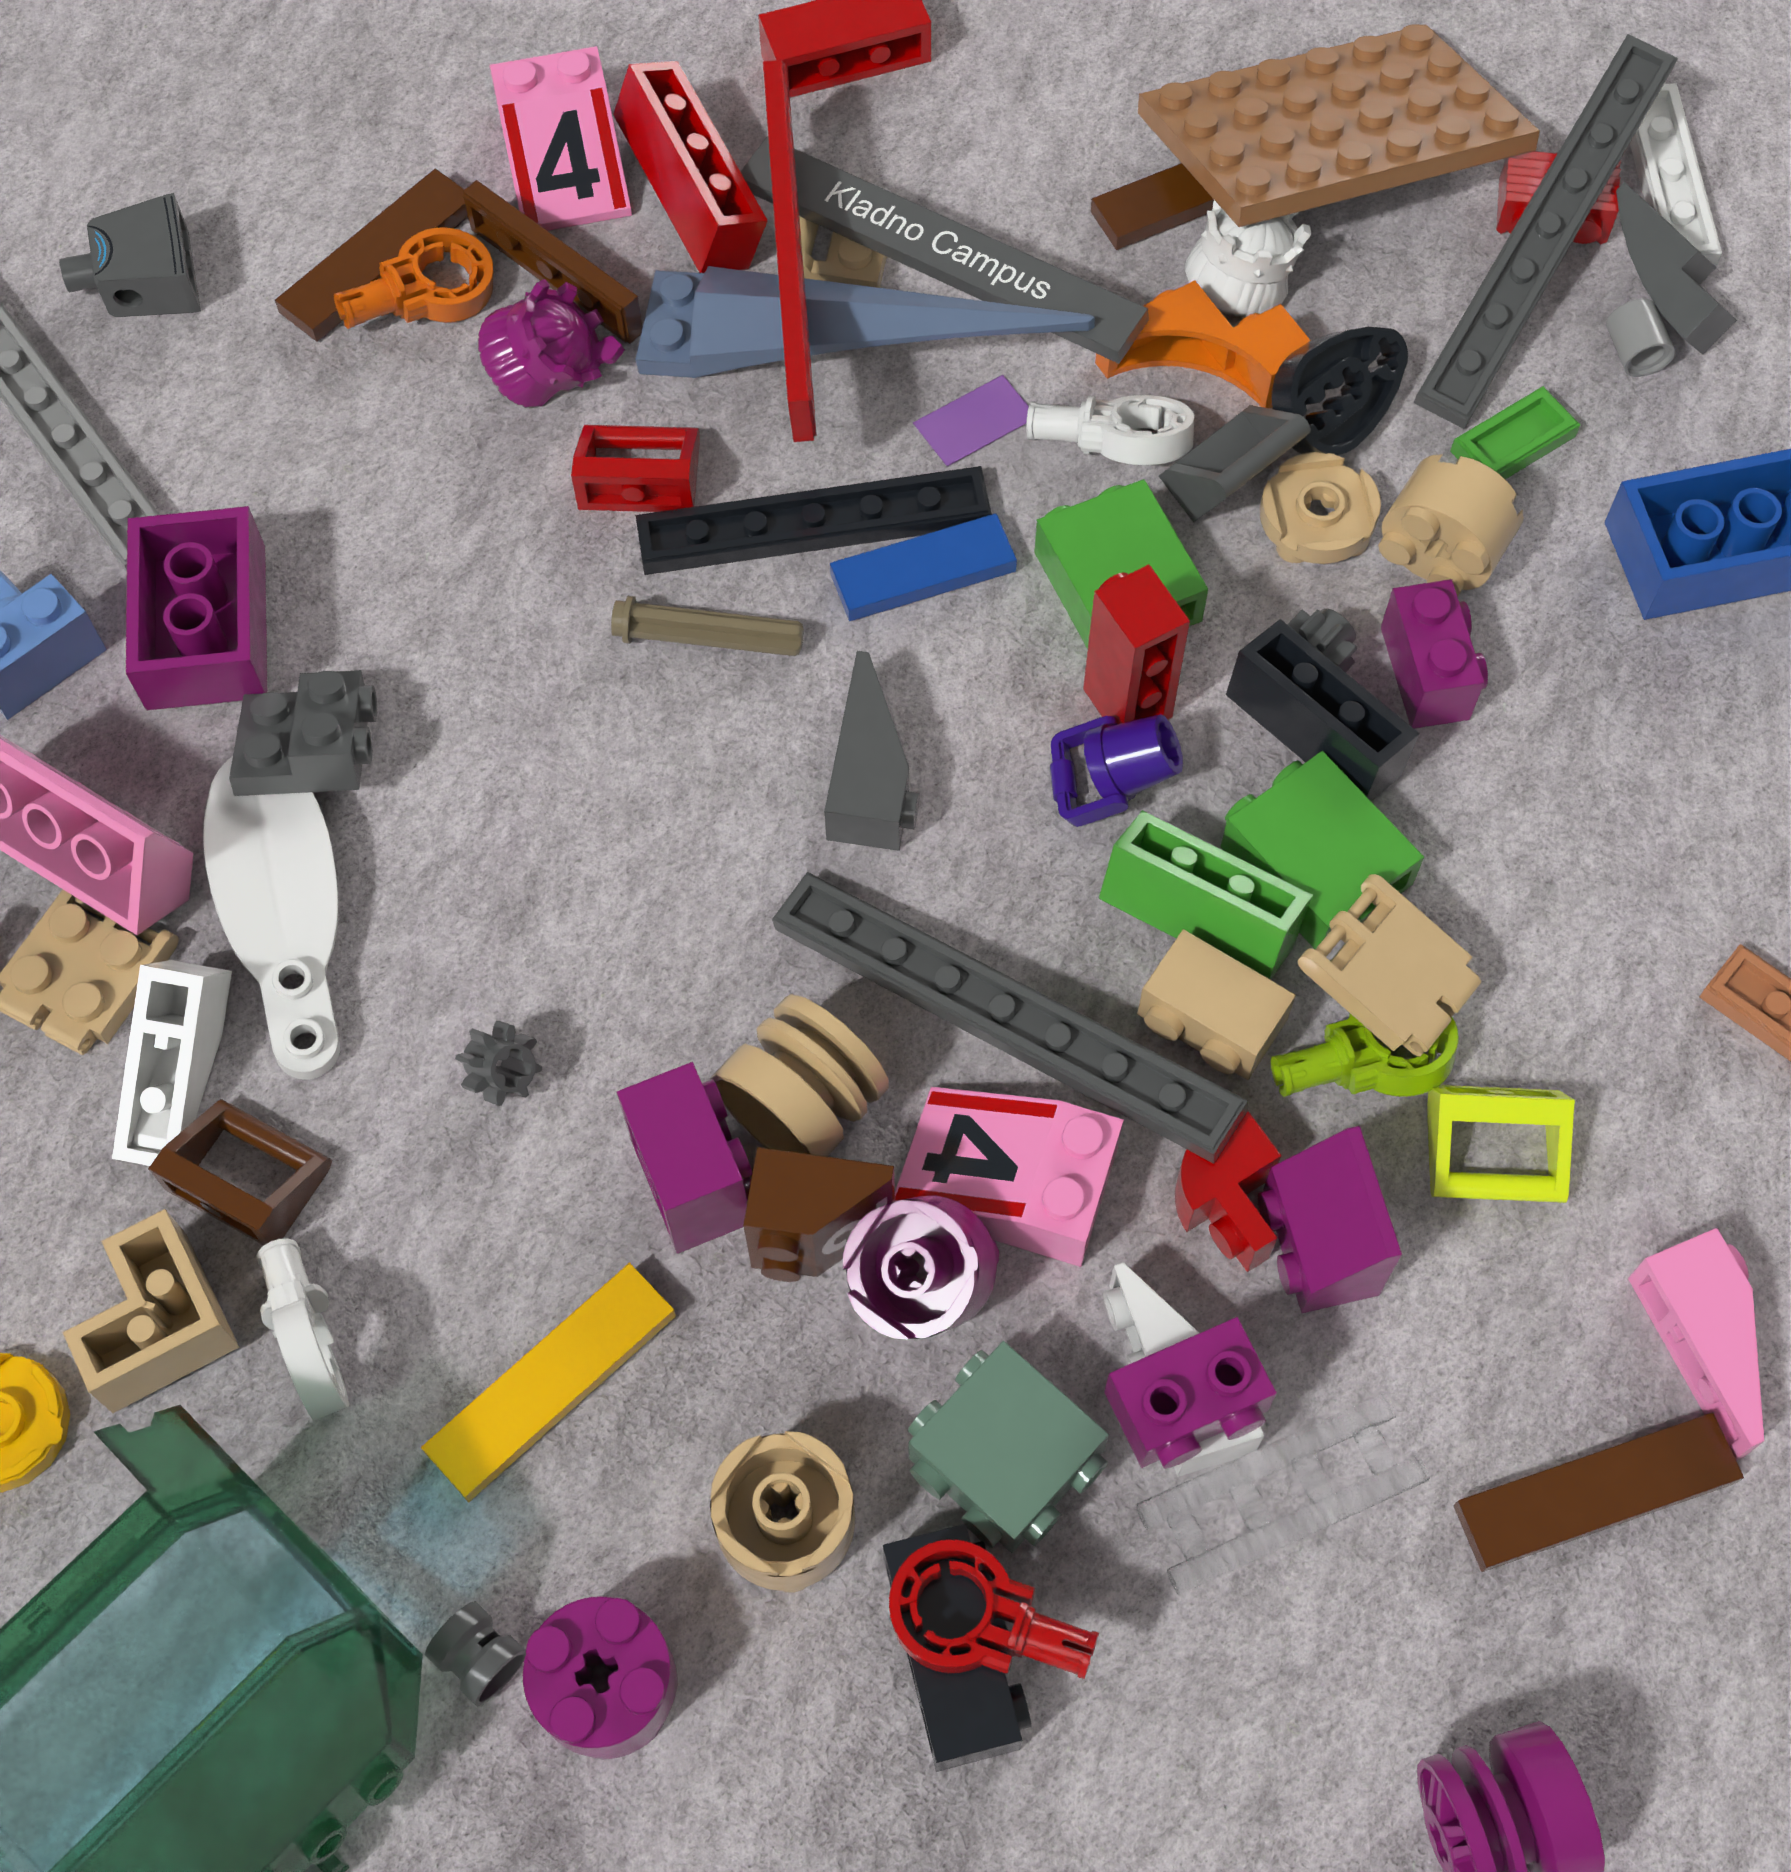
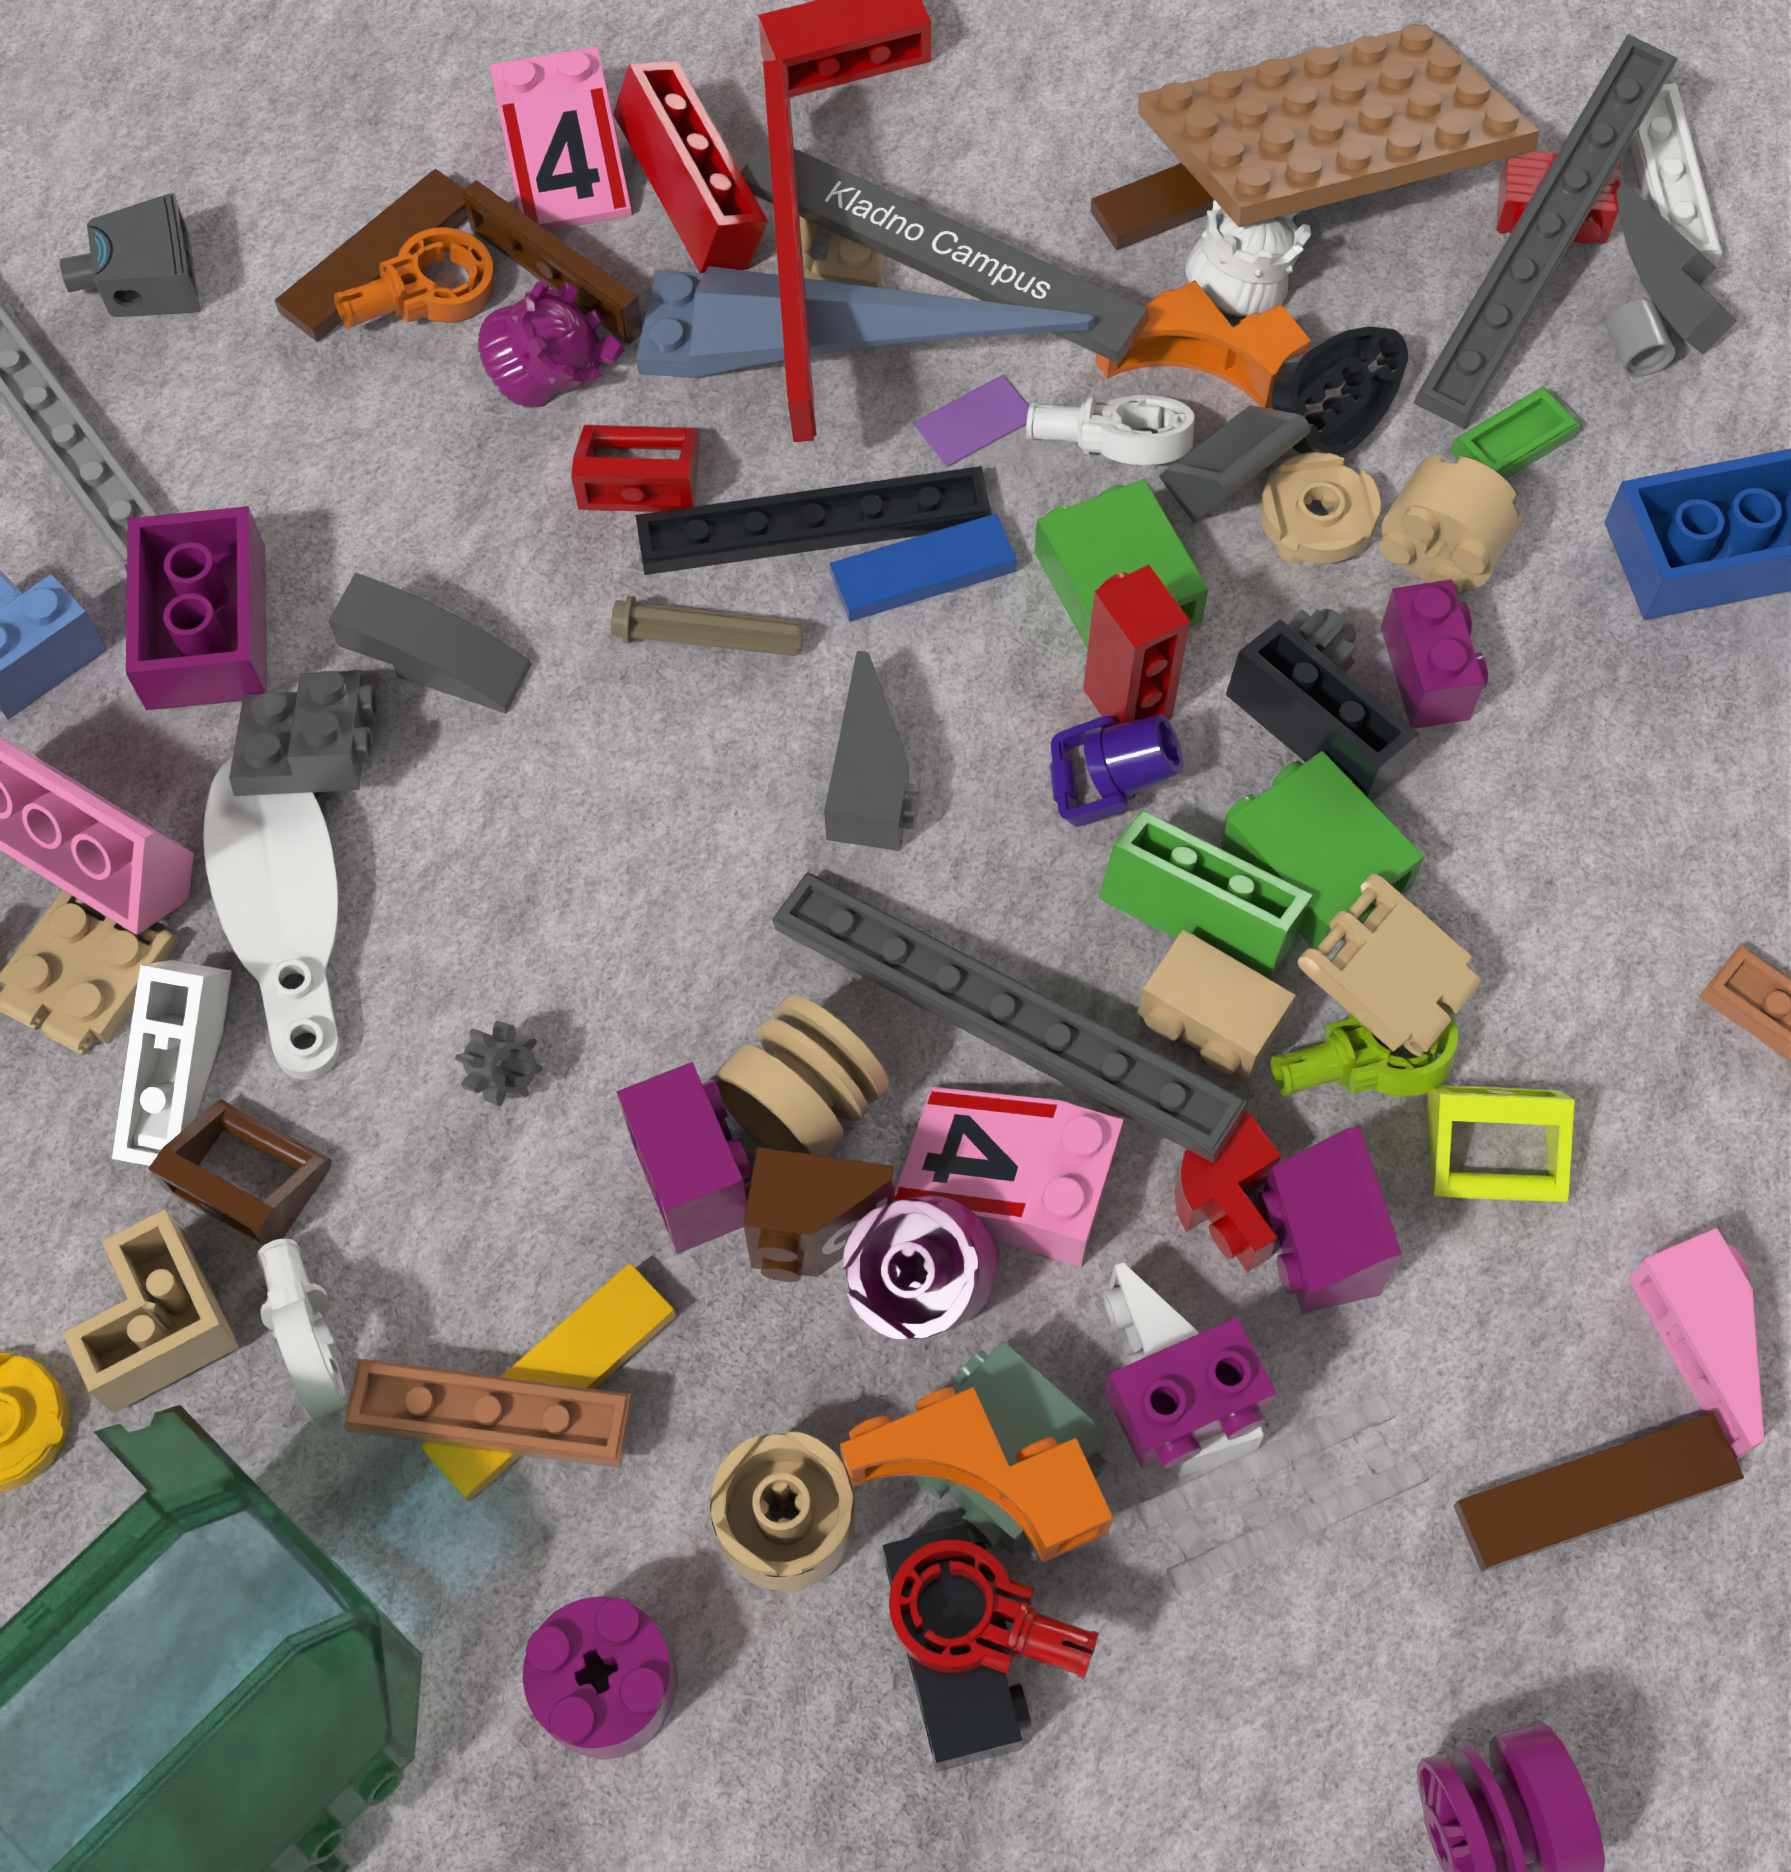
(427, 644): none -> dark grey slope
(475, 1653): dark grey wheel -> none
(489, 1413): none -> nougat tile
(951, 1439): none -> orange arch

